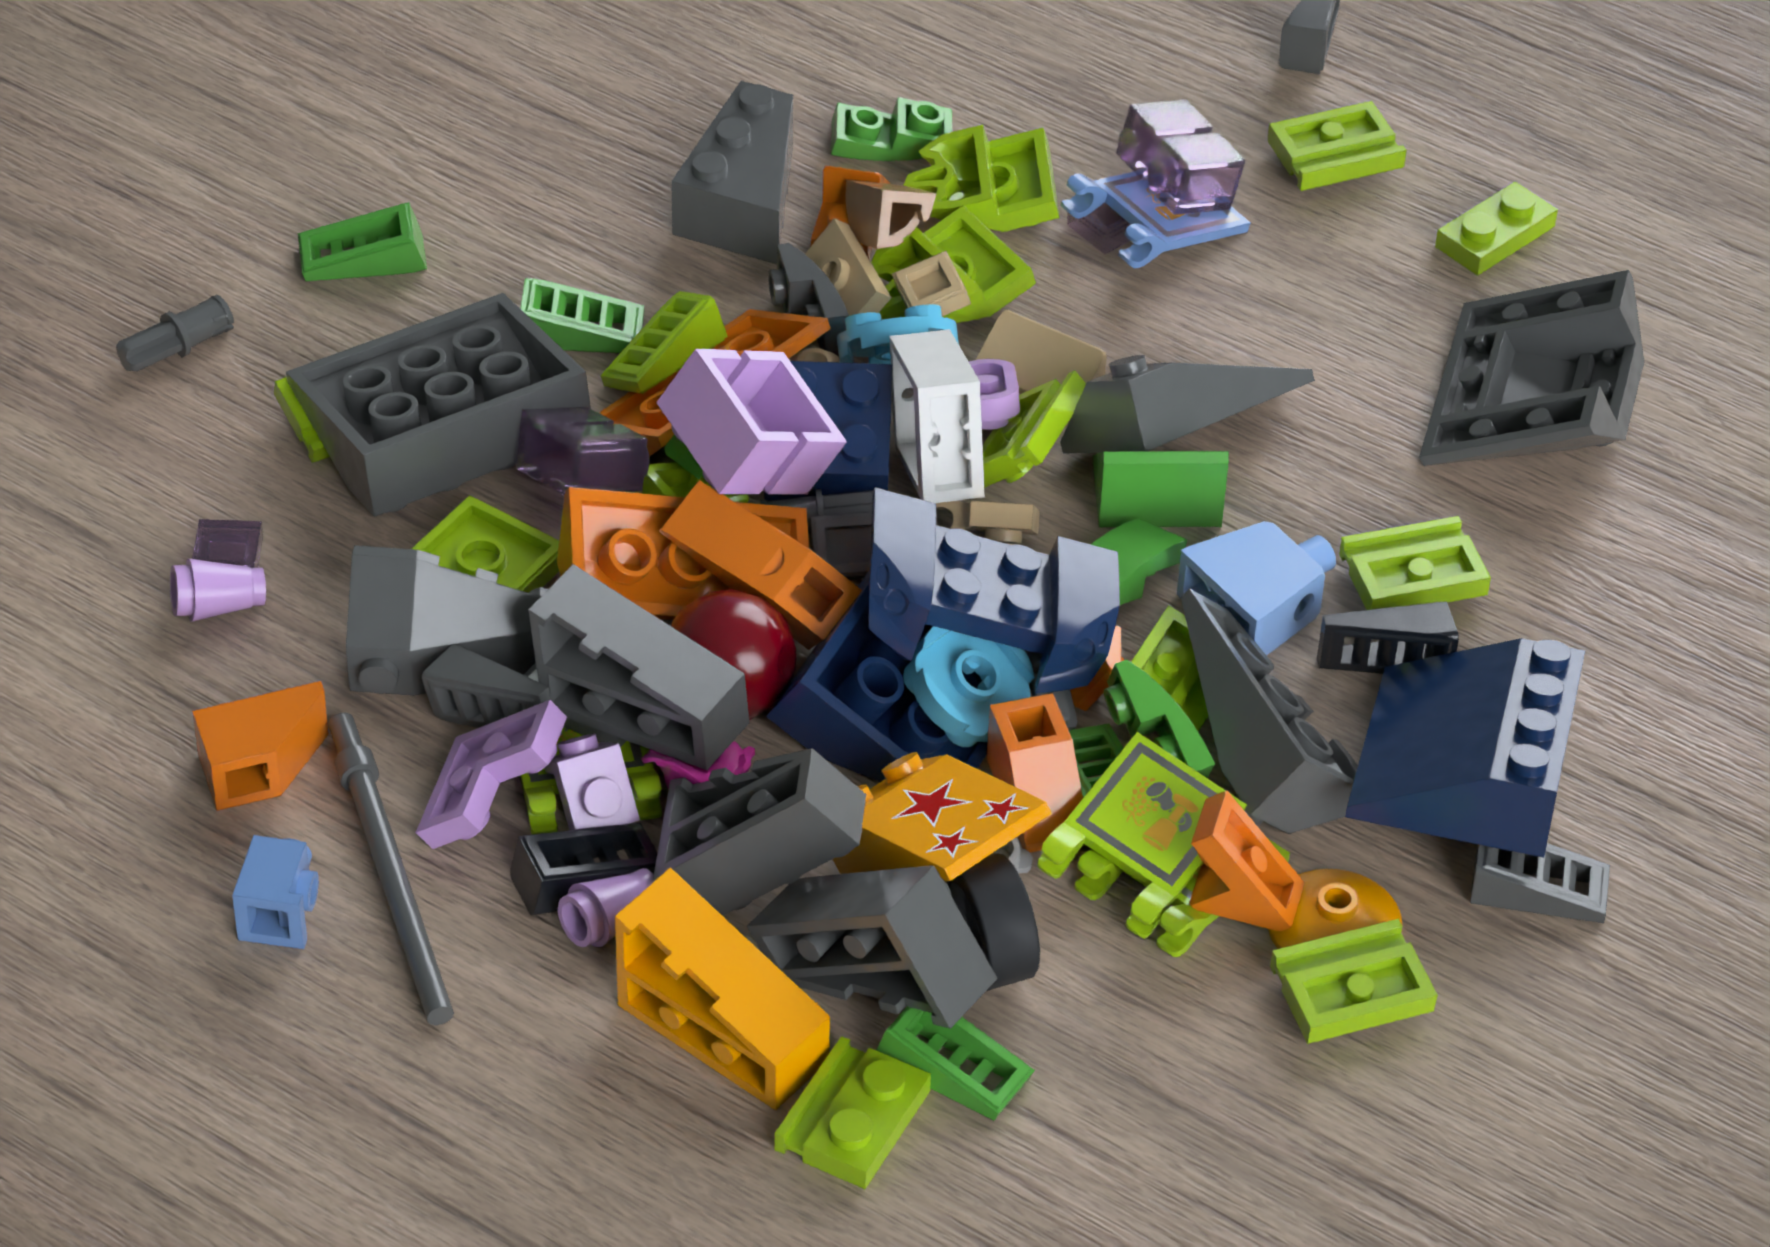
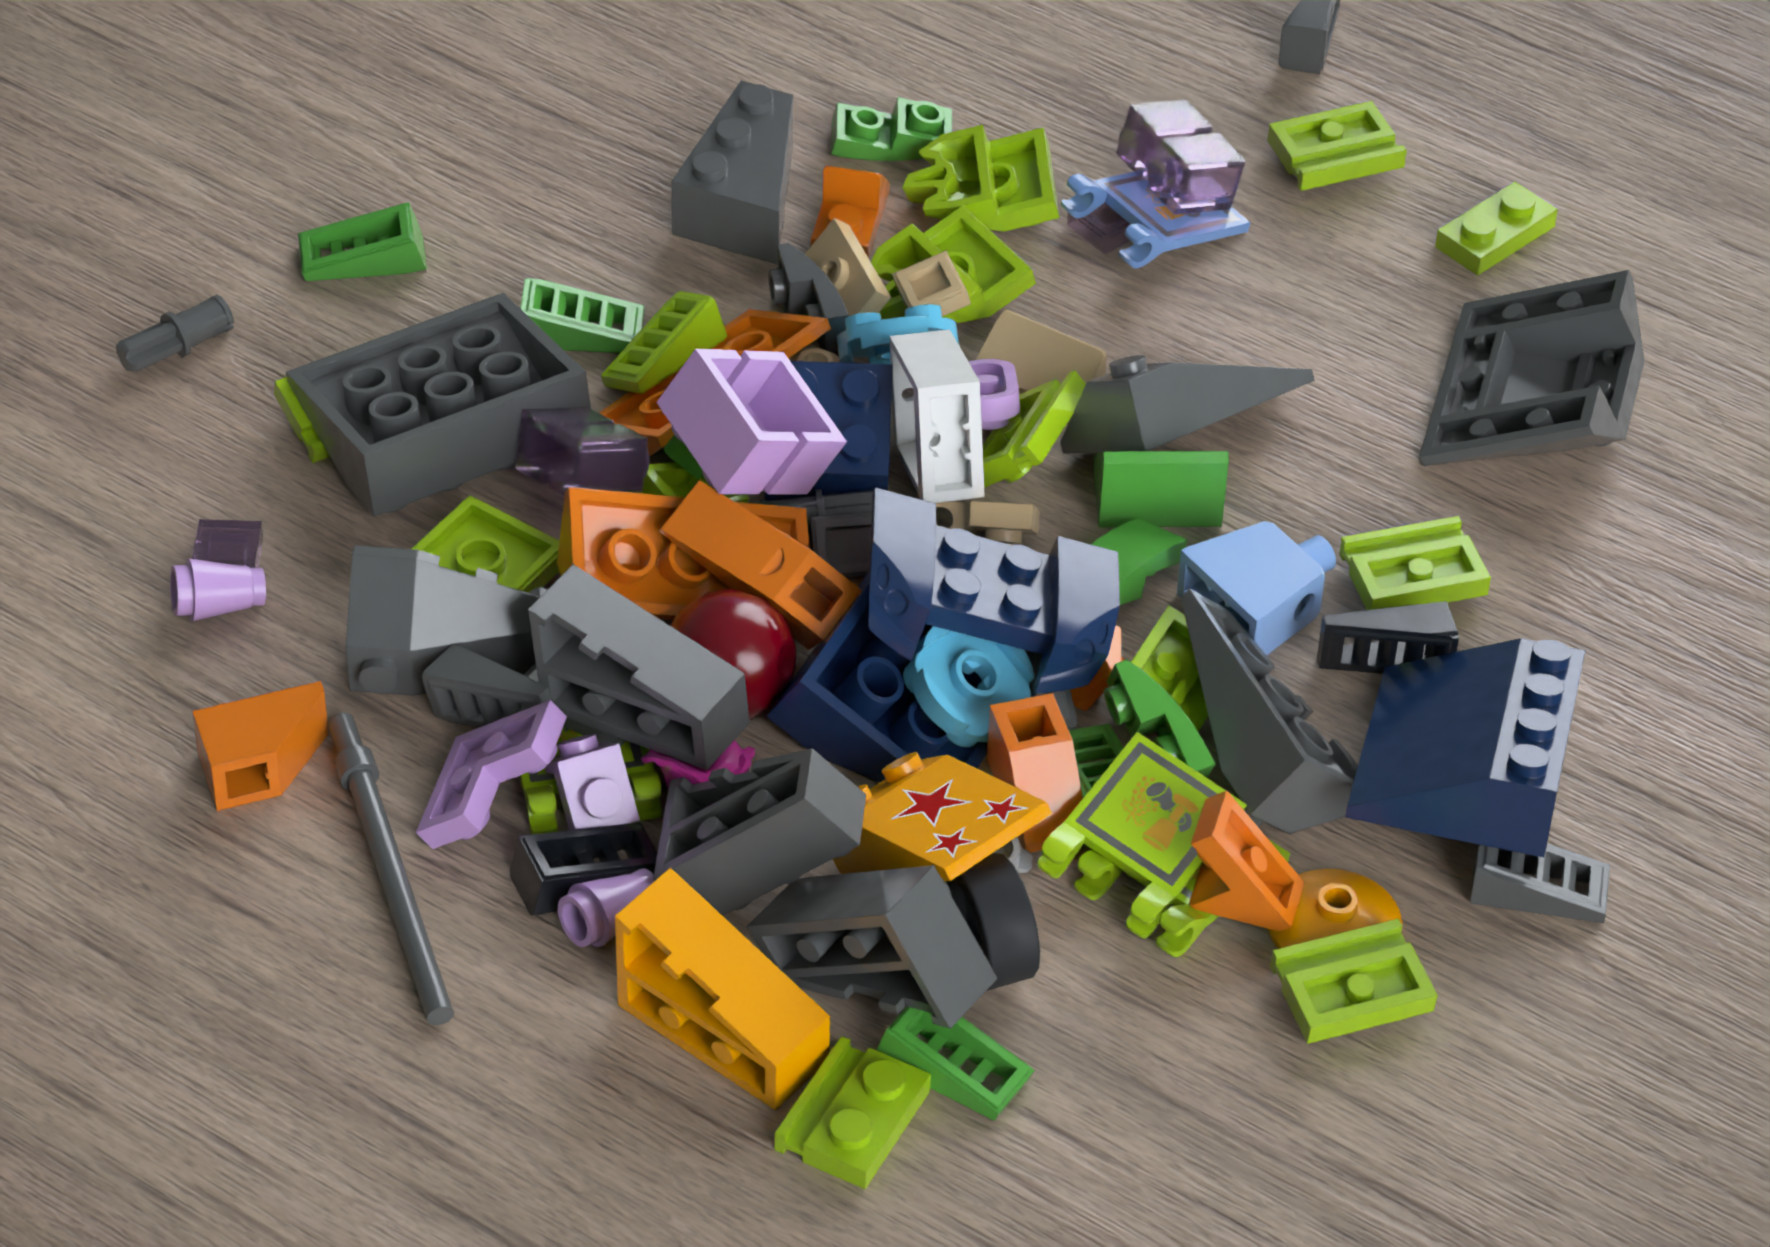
(275, 892): medium blue brick -> none
(885, 212): medium nougat brick -> none

